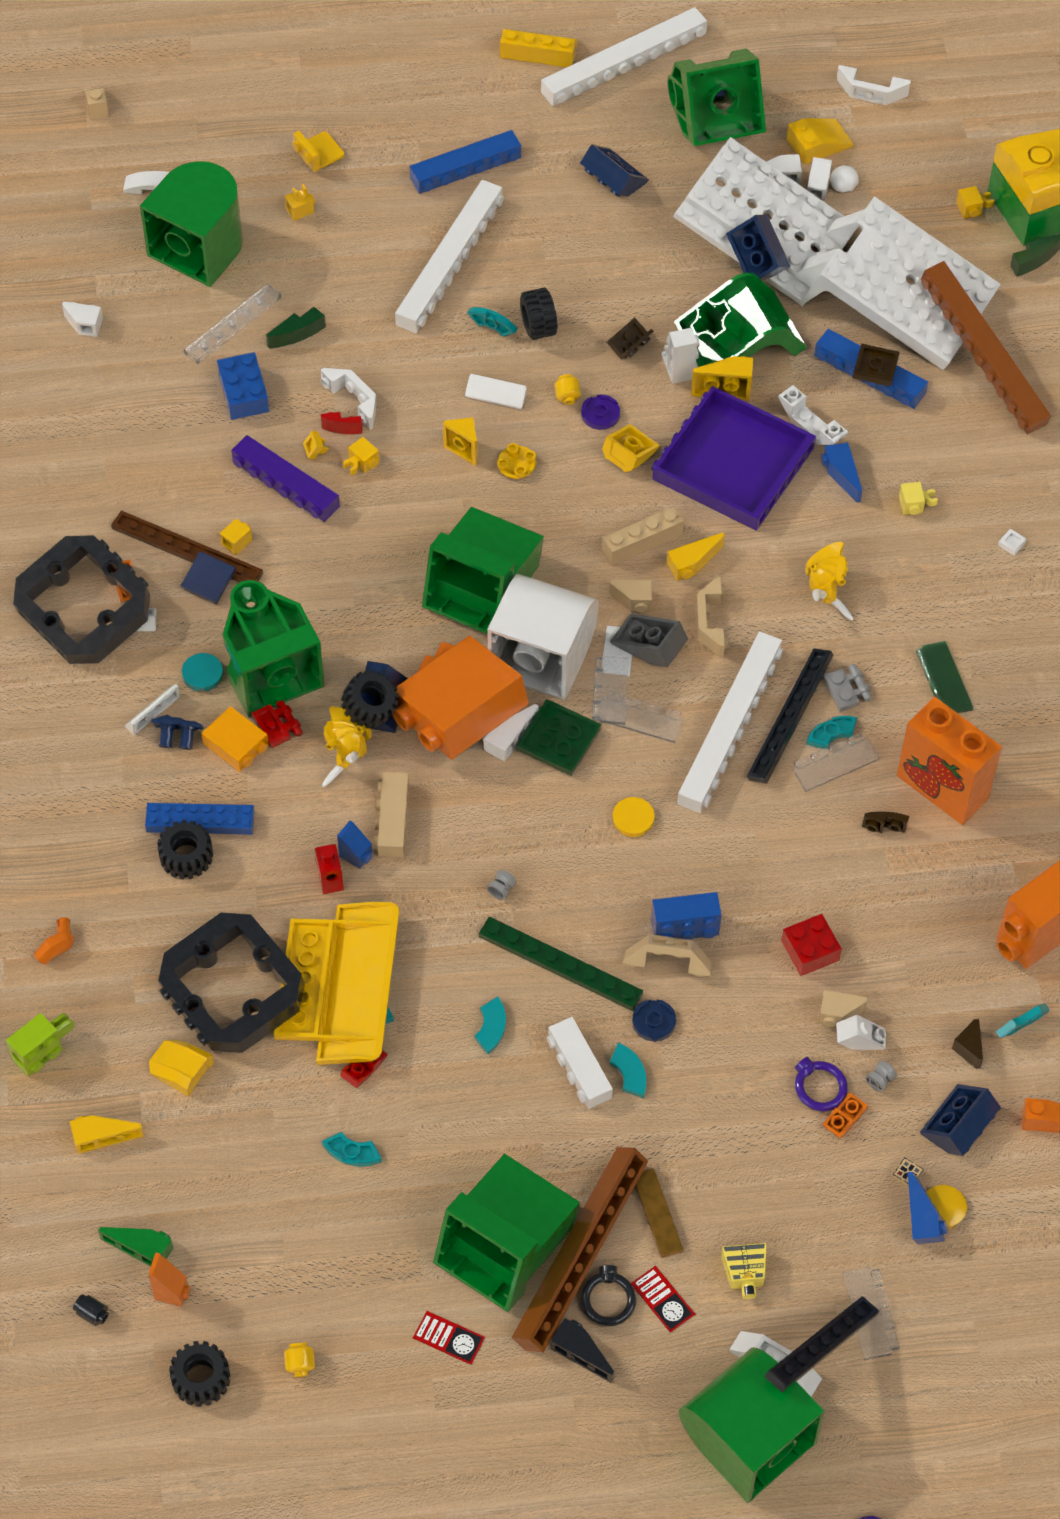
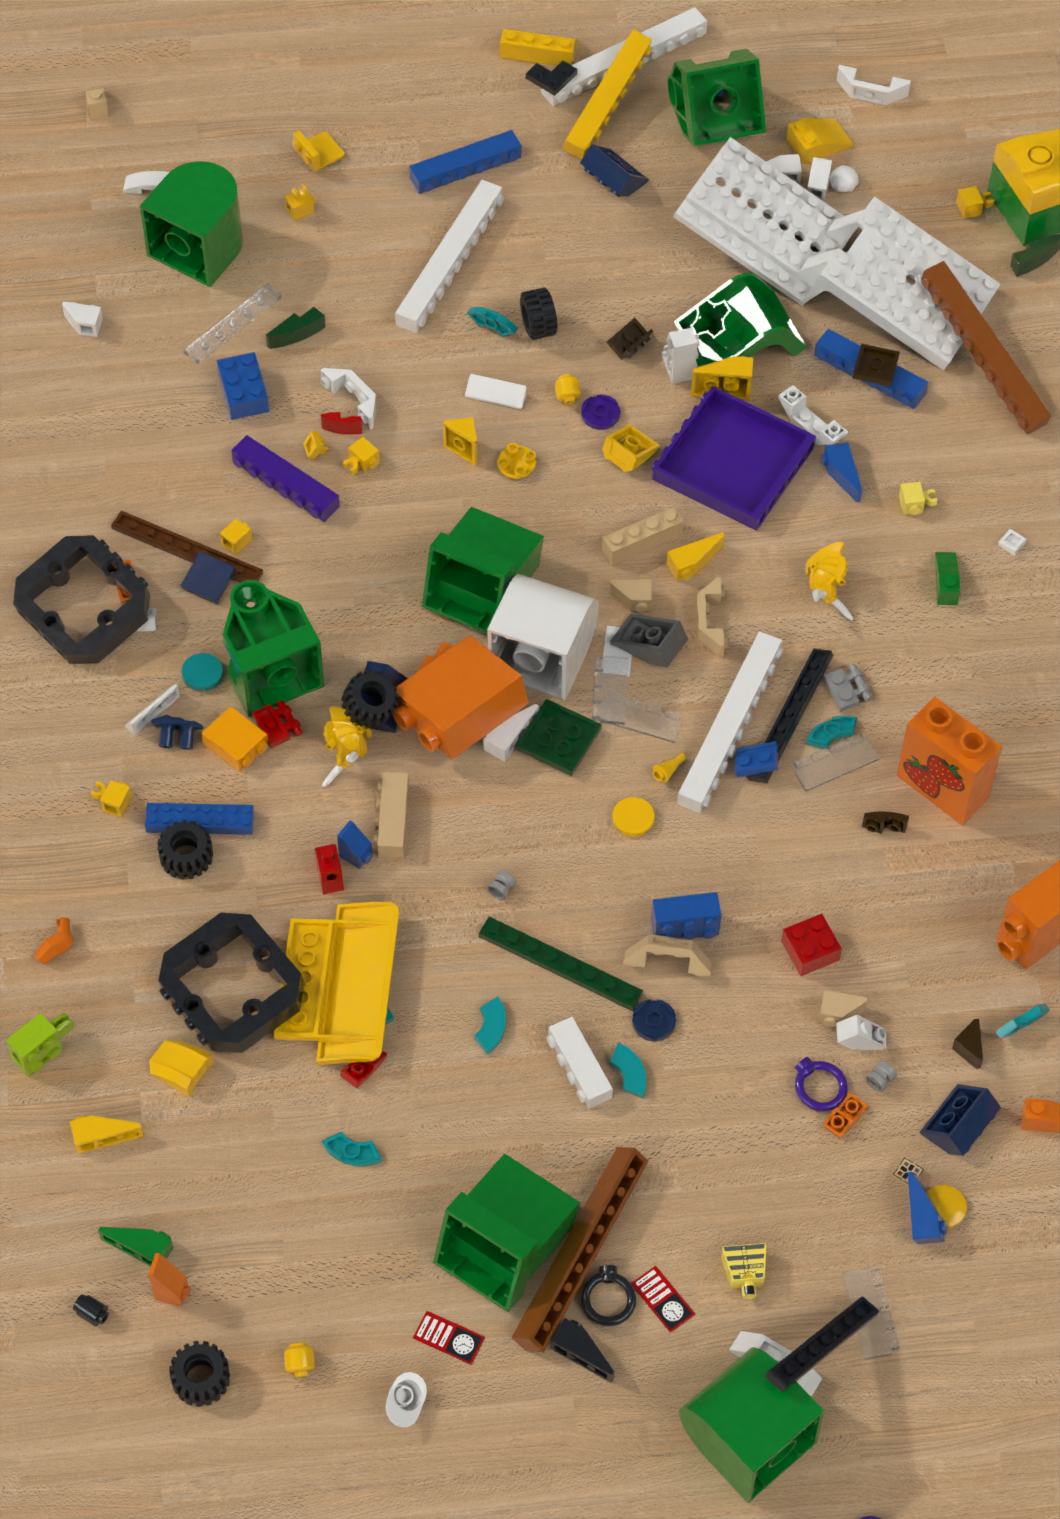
(113, 798): none -> yellow brick
(405, 1399): none -> white piece
(552, 80): none -> black plate
(608, 93): none -> yellow brick
(658, 1214): pearl gold tile -> none
(664, 770): none -> yellow cone
(756, 759): none -> blue plate
(758, 247): dark blue slope -> none
(944, 676): clear green windscreen -> none
(947, 578): none -> green slope

